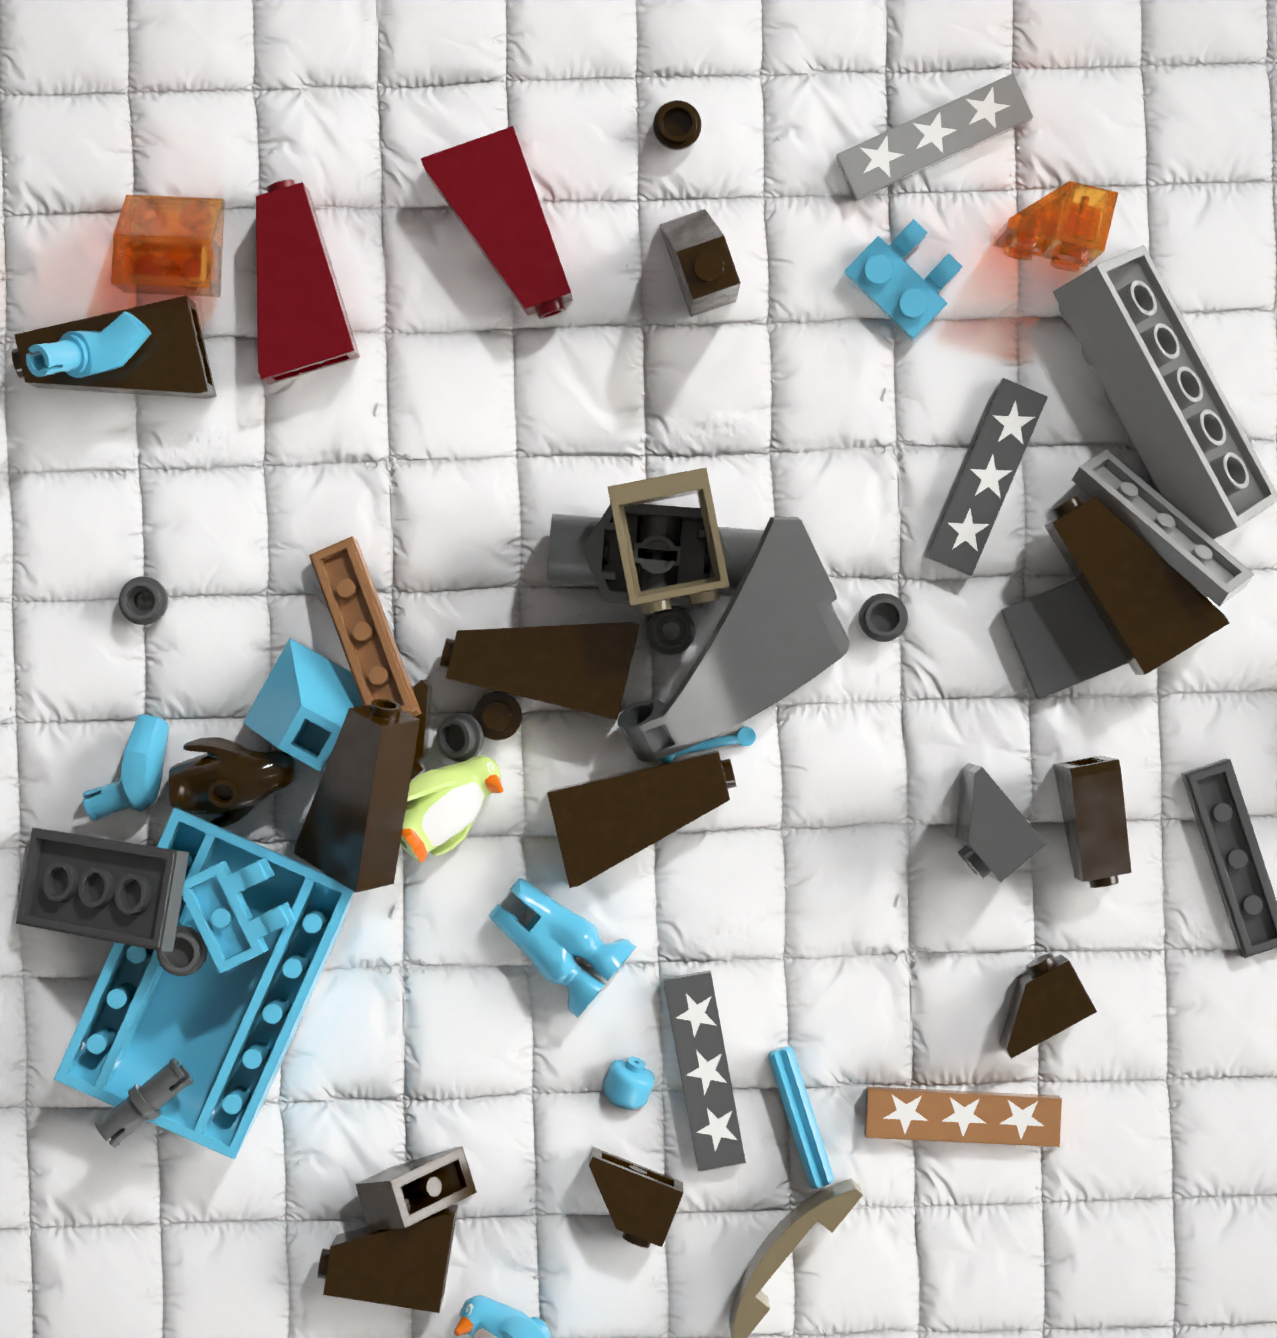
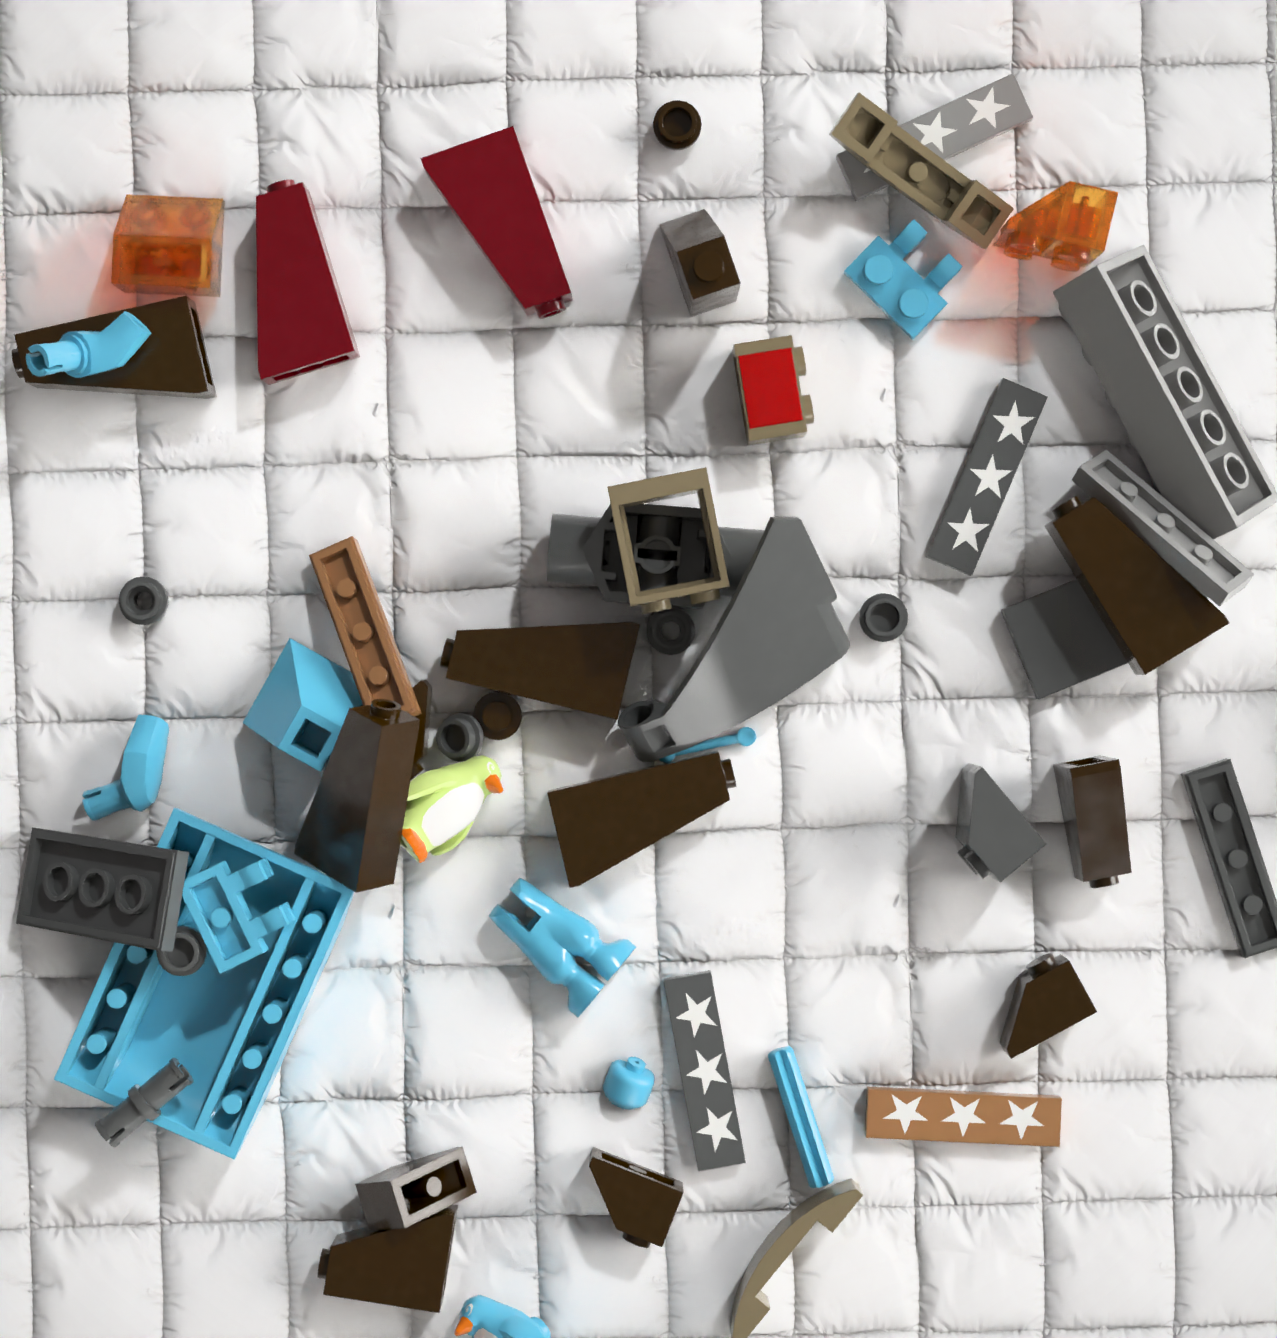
(227, 779): dark brown animal -> none
(771, 389): none -> brick
(919, 172): none -> dark tan slope

